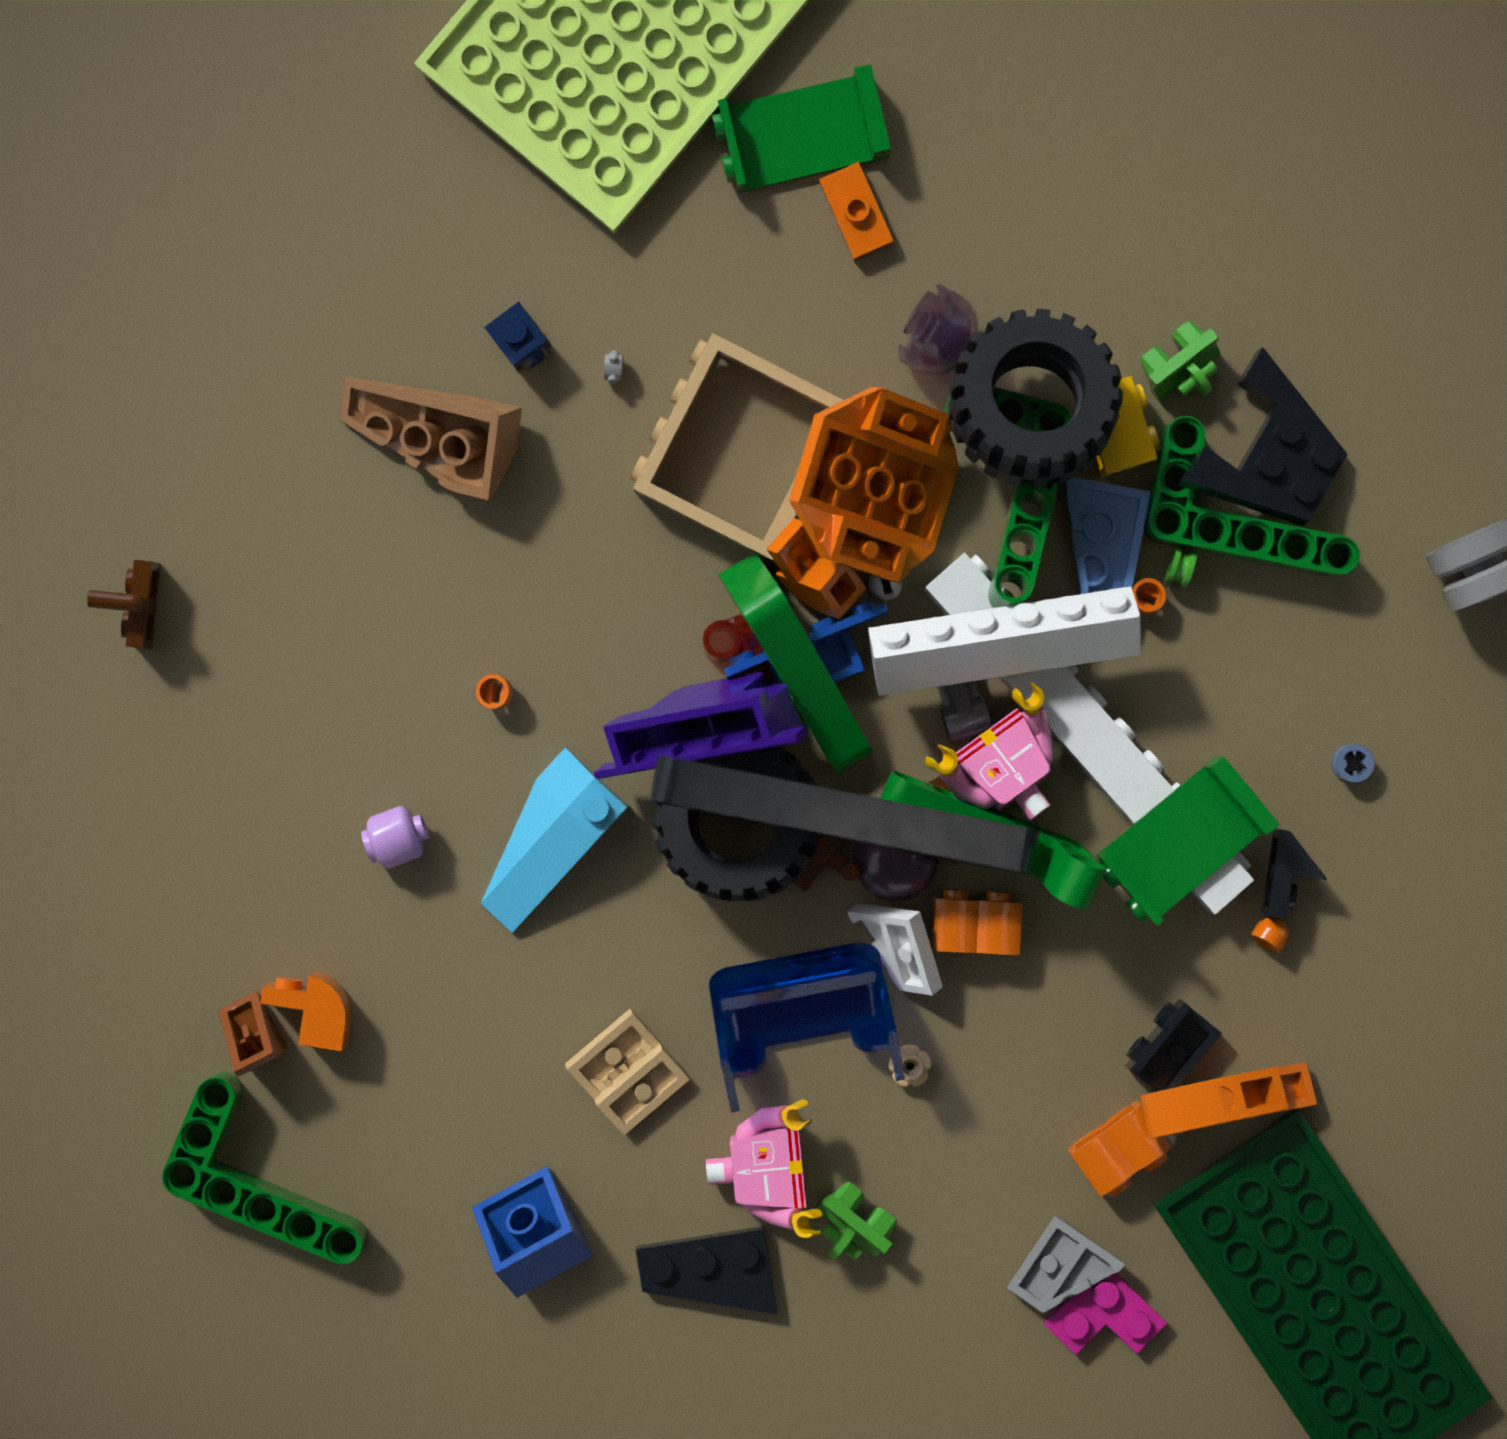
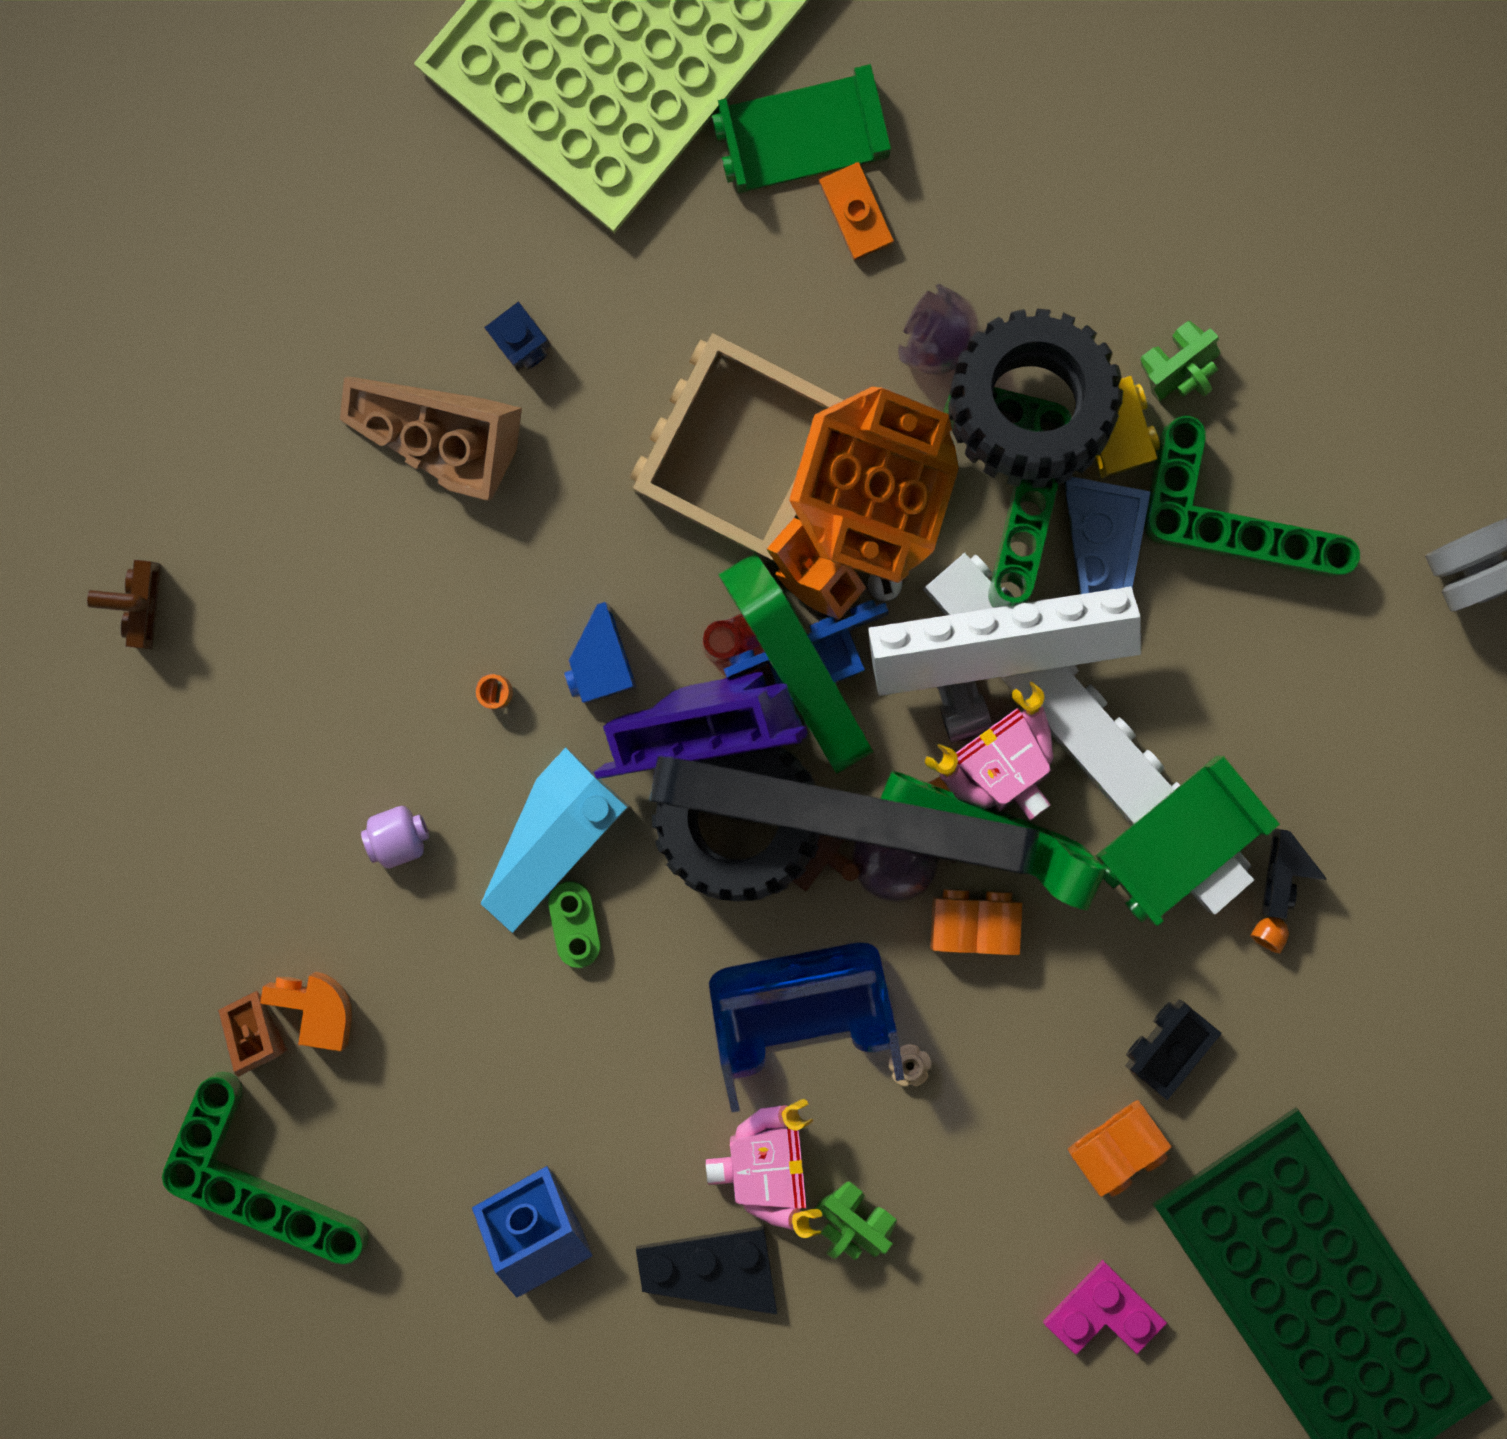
(574, 924): none -> bright green plate
(599, 660): none -> blue slope
(613, 367): light grey piece -> none
(627, 1071): tan slope -> none
(902, 946): white wing -> none
(1062, 1266): light grey wing -> none
(1151, 590): orange hinge -> none
(1180, 566): bright green bush -> none
(1228, 1100): orange slope -> none
(1286, 462): black wing -> none
(1366, 762): sand blue bush -> none

